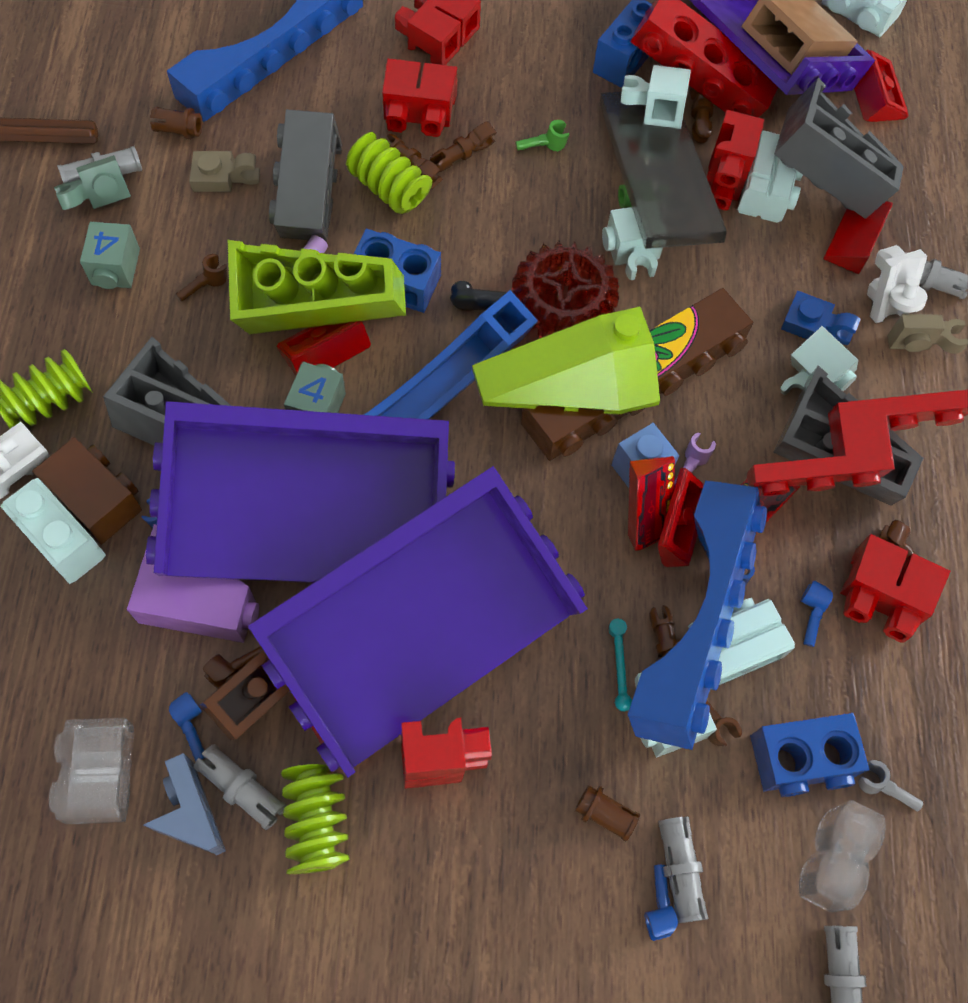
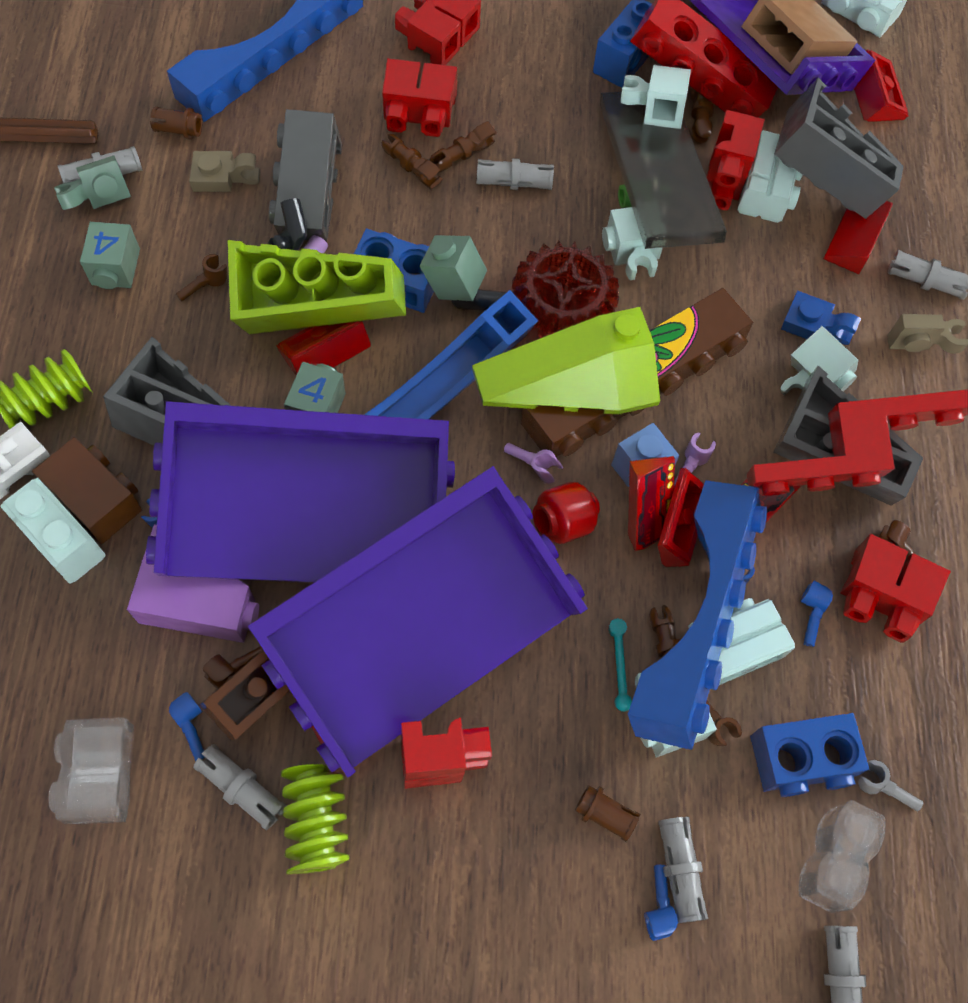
(194, 820): sand blue slope -> none
(295, 229): none -> black arm
(387, 173): lime piece -> none
(453, 267): none -> sand green brick
(515, 174): none -> light grey pin
(540, 461): none -> lavender hand
(553, 139): bright green hand -> none
(566, 512): none -> red head
(898, 285): white hips -> none

